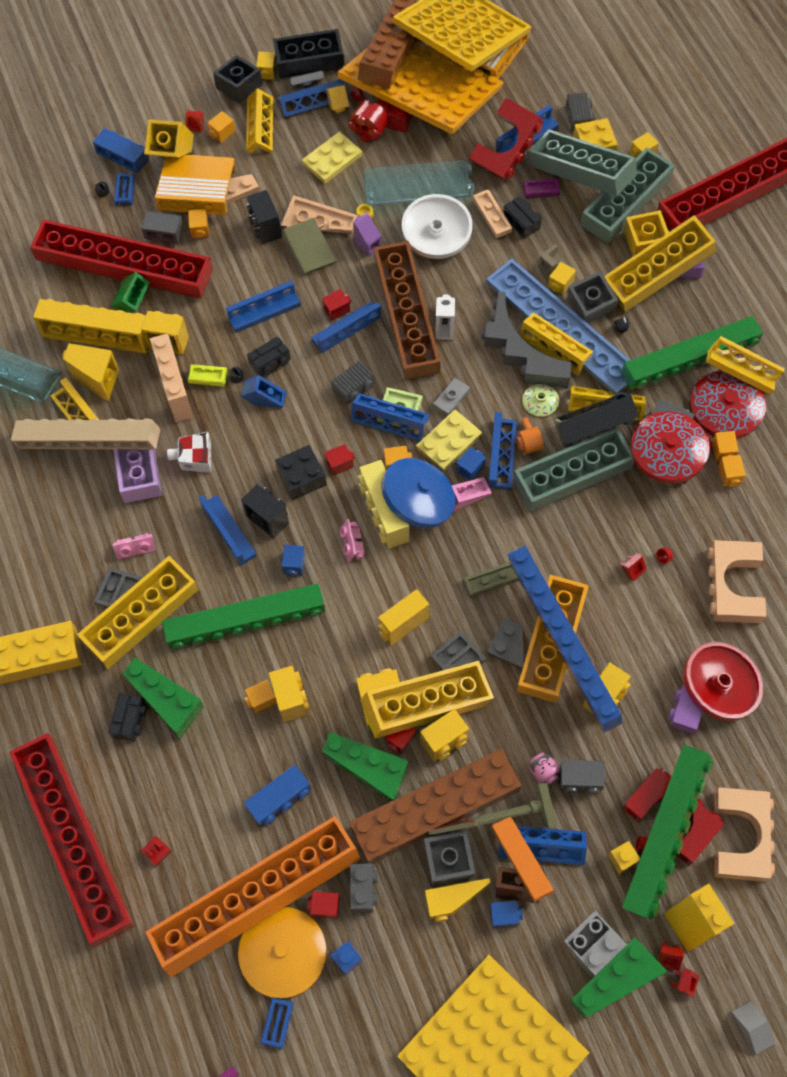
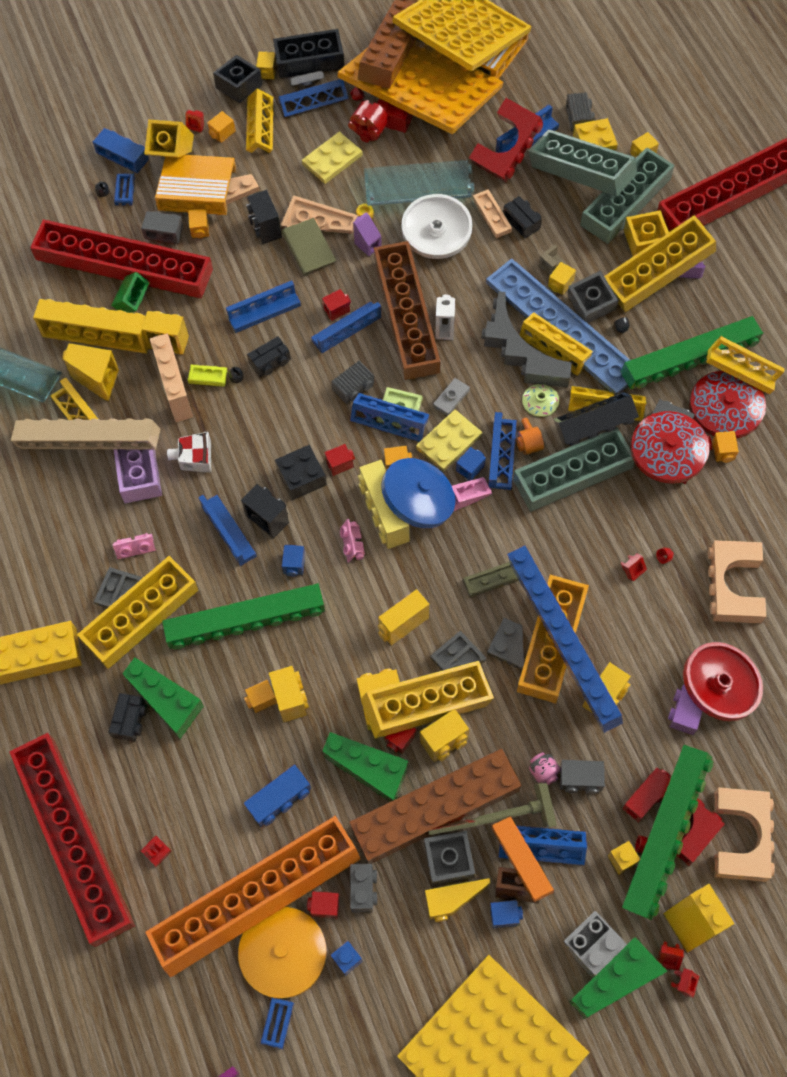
(263, 392): blue slope -> none
(337, 98): yellow brick -> none
(541, 188): magenta tile -> none
(731, 470): light orange brick -> none
(754, 1027): light grey slope -> none

